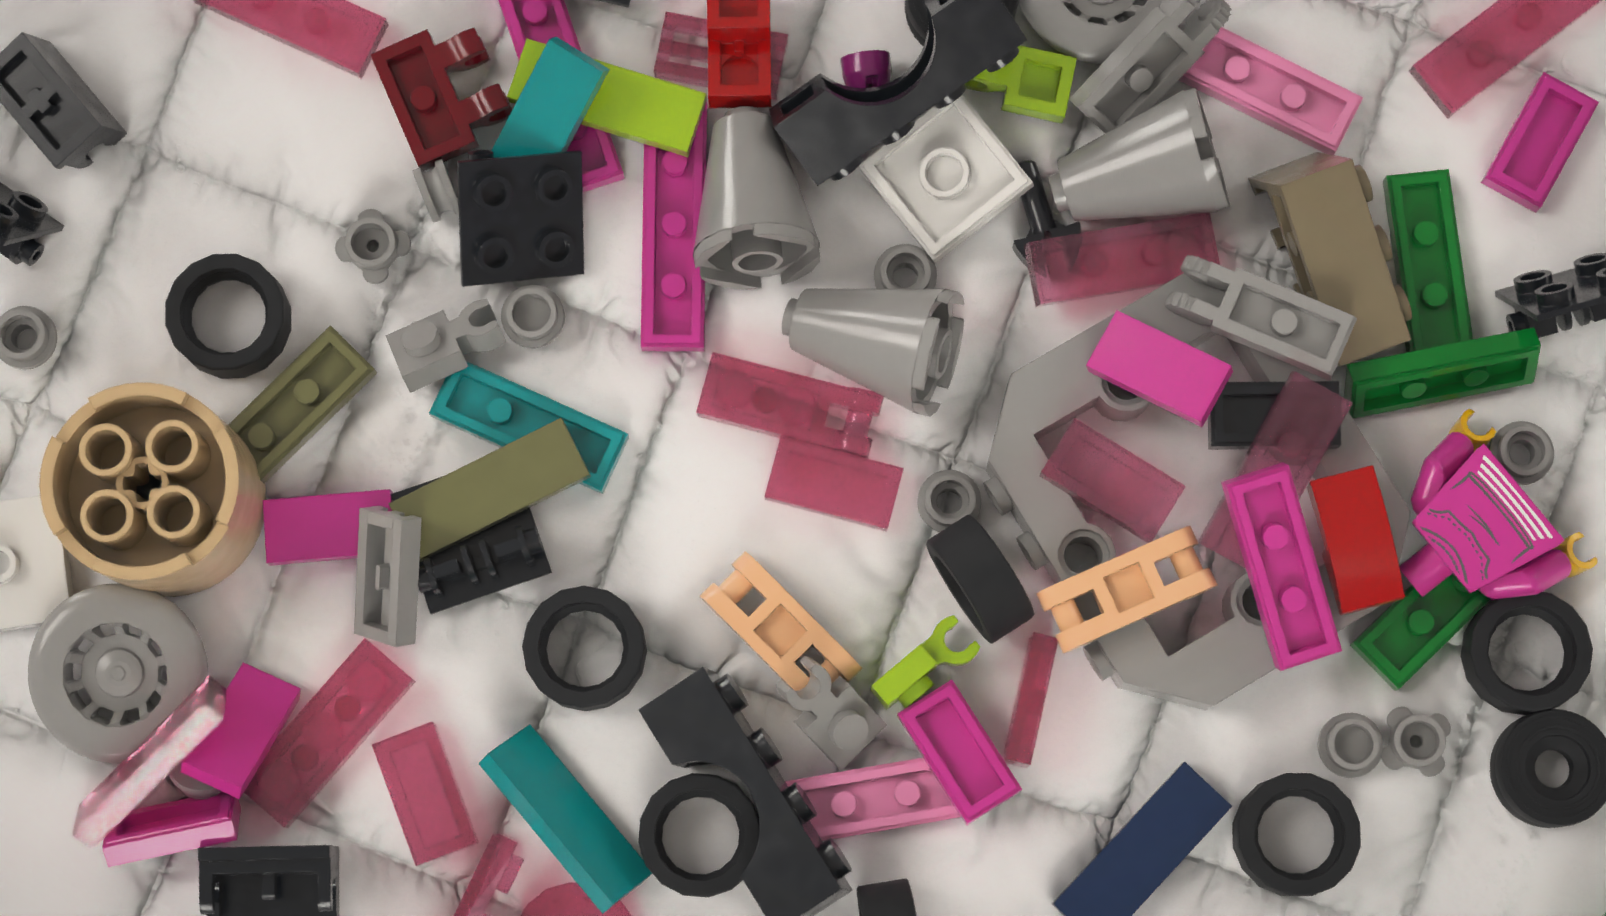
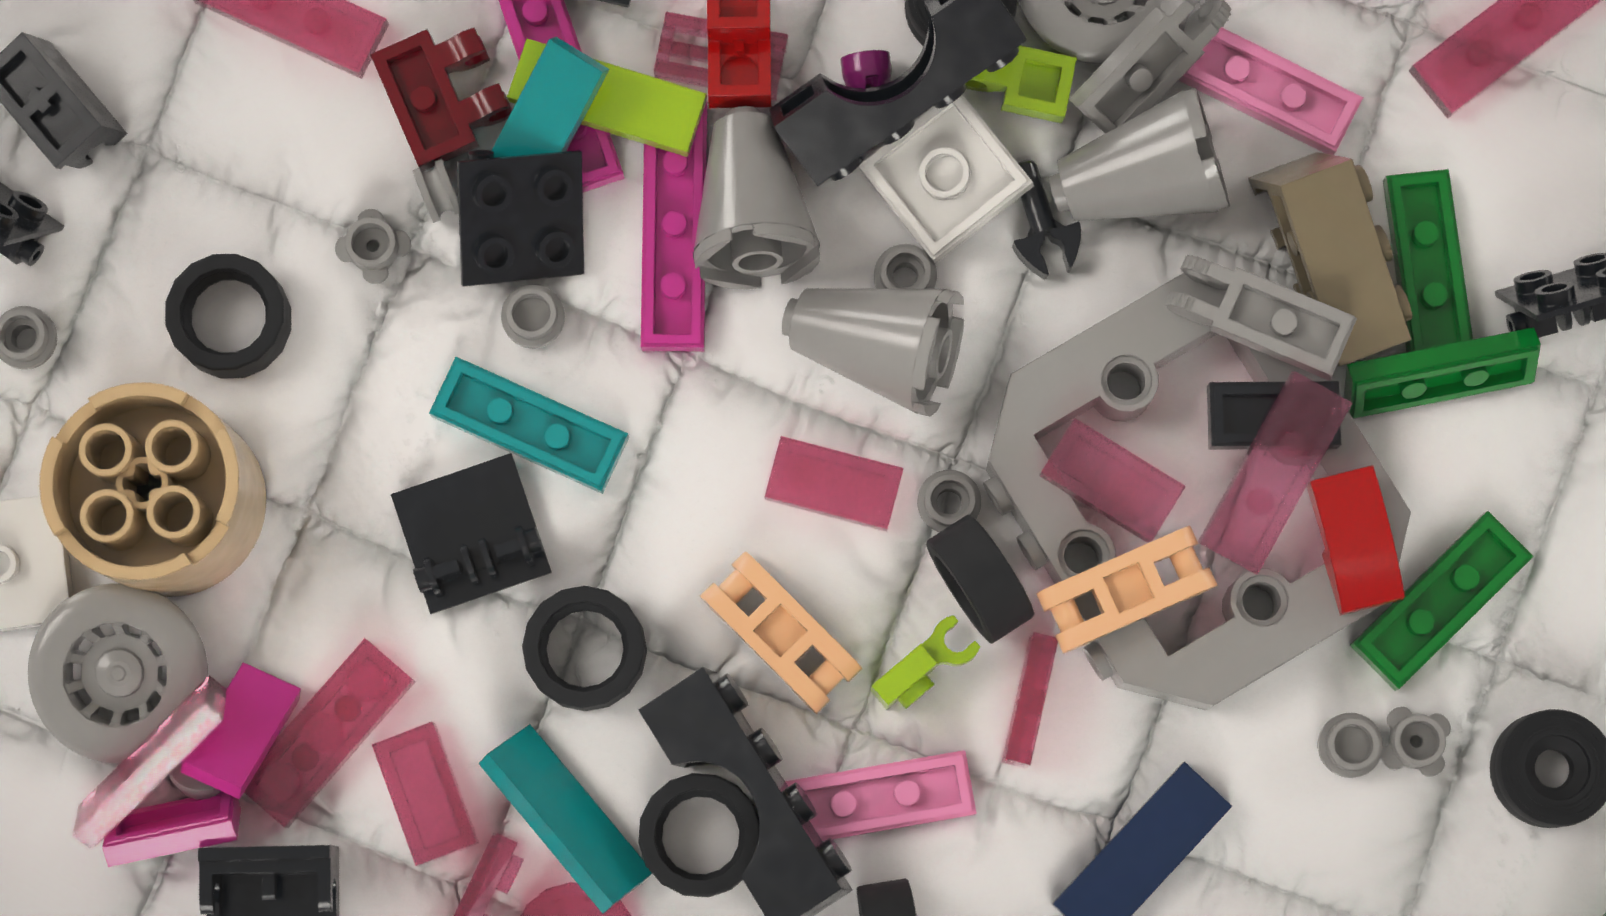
(301, 401): olive tile -> none
(316, 526): dark pink tile -> none
(387, 576): light grey tile -> none
(437, 346): light grey plate -> none
(494, 487): olive tile -> none
(786, 404): clear pink plate -> none
(833, 714): light grey plate -> none
(959, 752): dark pink tile -> none
(1117, 258): clear pink tile -> none
(1159, 368): dark pink tile -> none
(1281, 566): dark pink tile -> none
(1342, 816): black tyre -> none
(1483, 525): dark pink torso -> none
(1537, 443): light grey plate -> none
(1539, 142): dark pink tile -> none
(1575, 643): black tyre -> none

